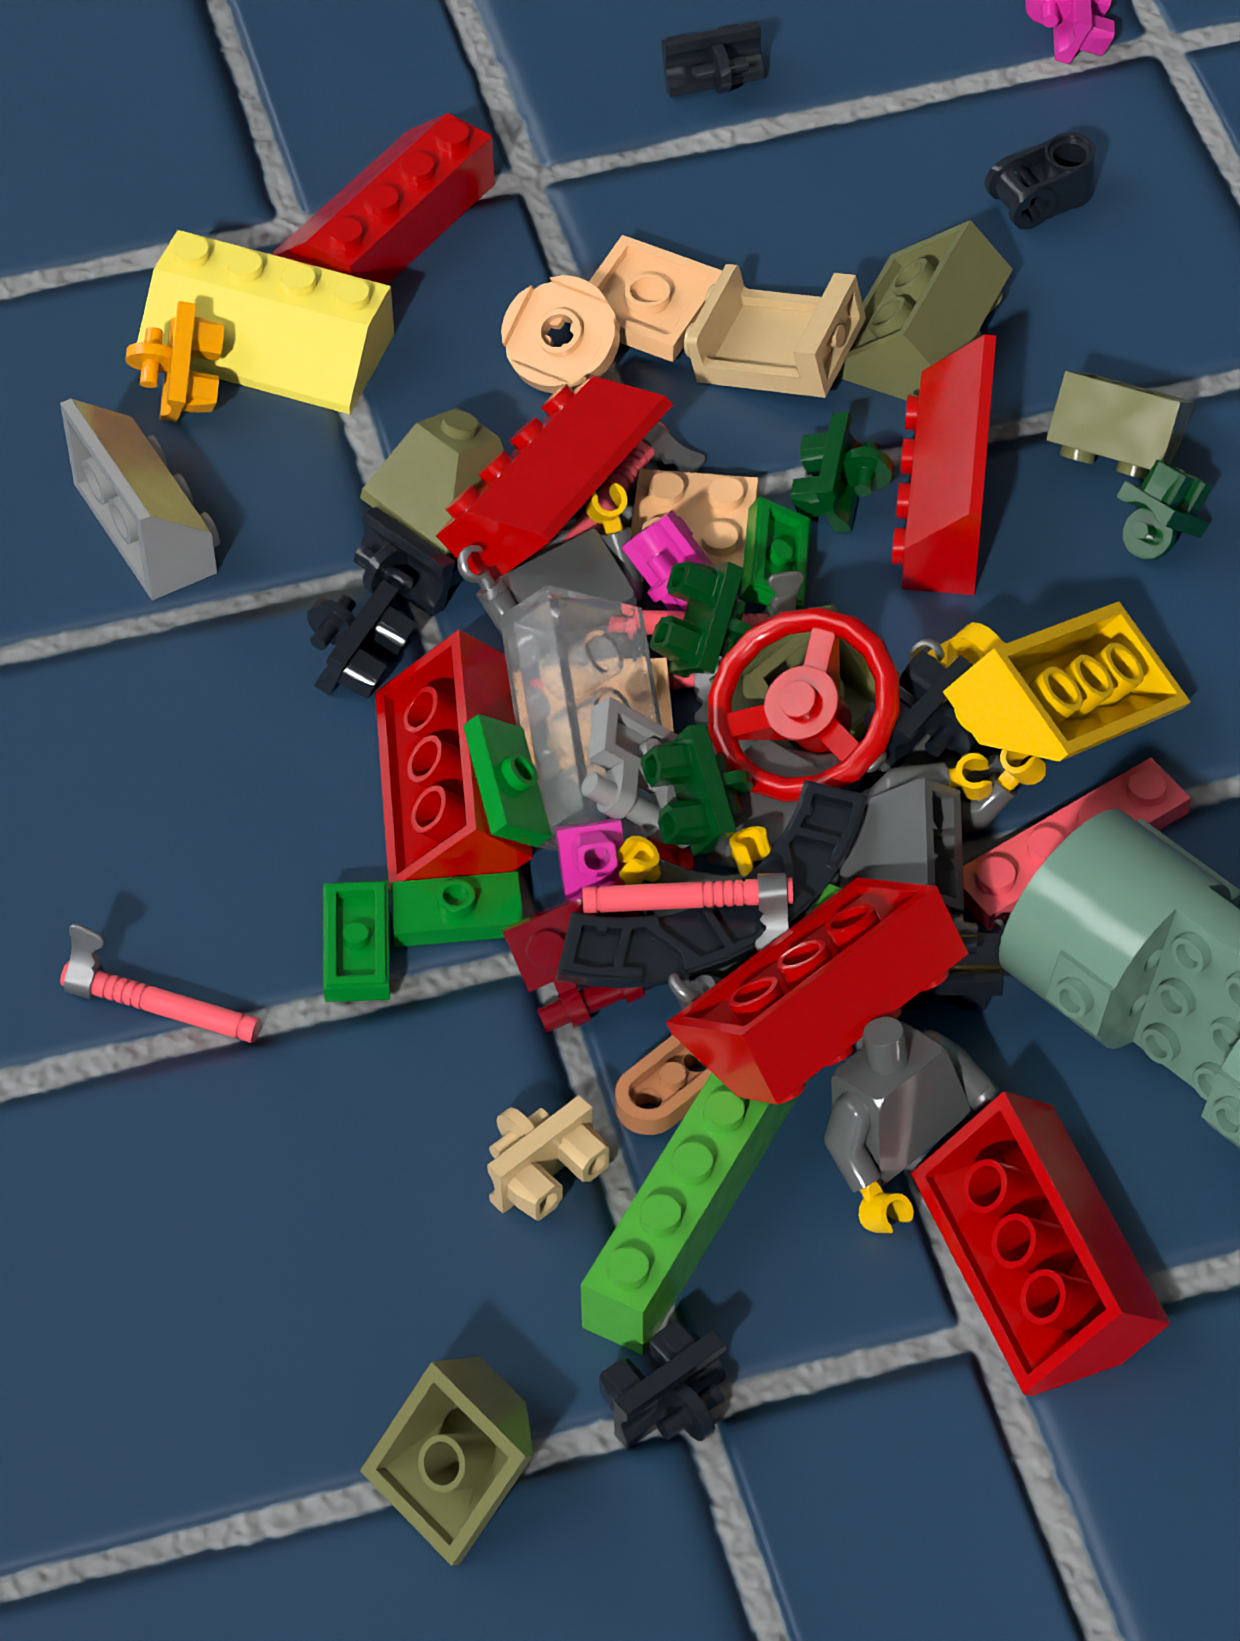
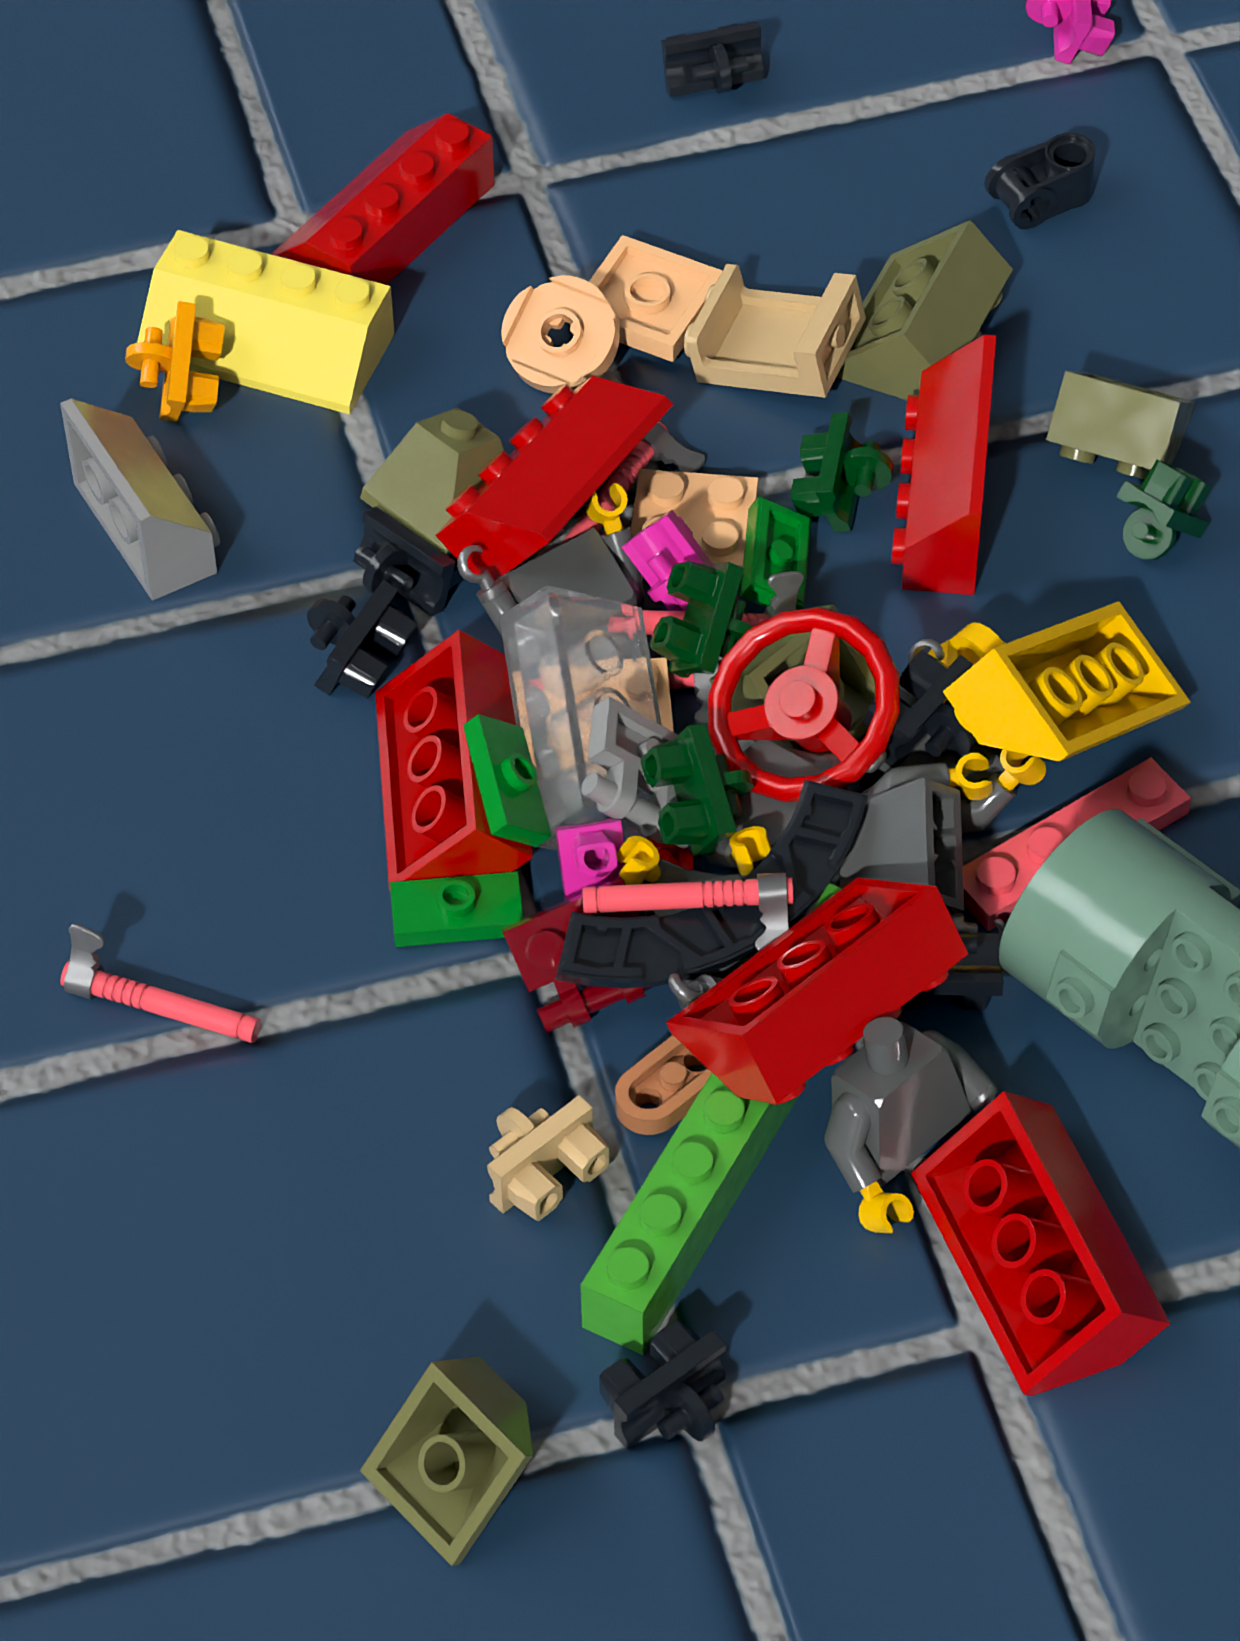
(356, 941): green plate -> none

